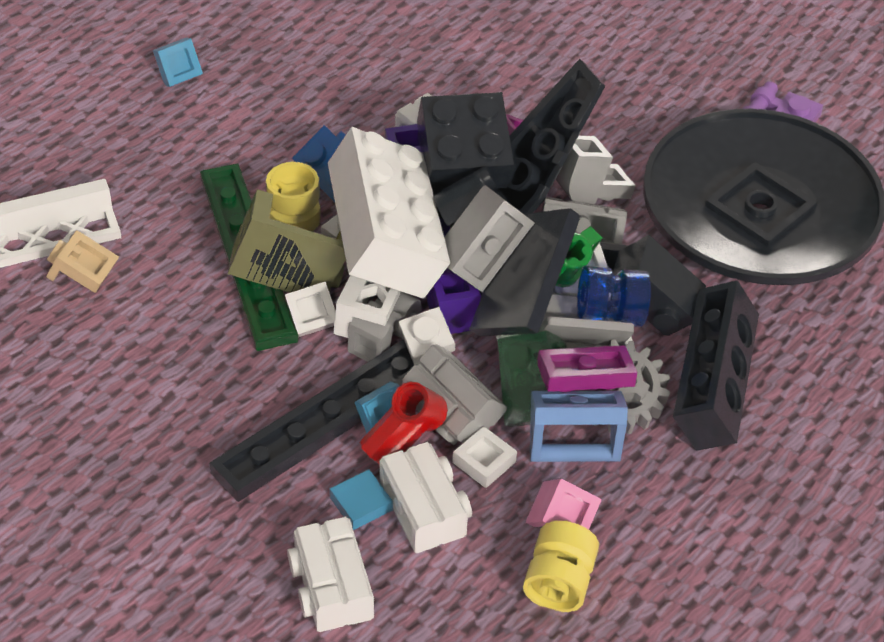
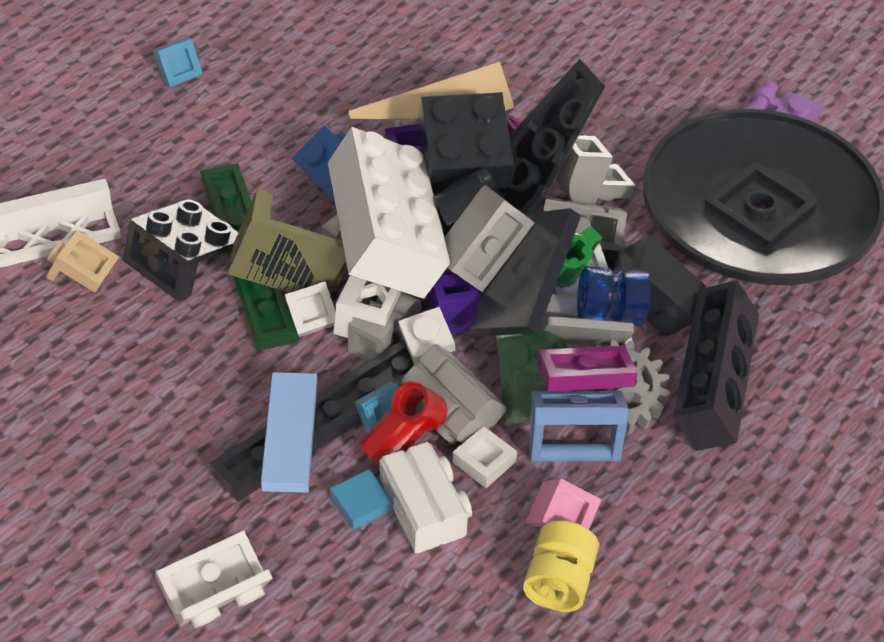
(172, 242): none -> black bracket
(212, 579): none -> white bracket
(289, 433): none -> light blue tile
(294, 195): light yellow wheel -> none
(332, 574): white brick -> none
(406, 105): none -> tan wedge

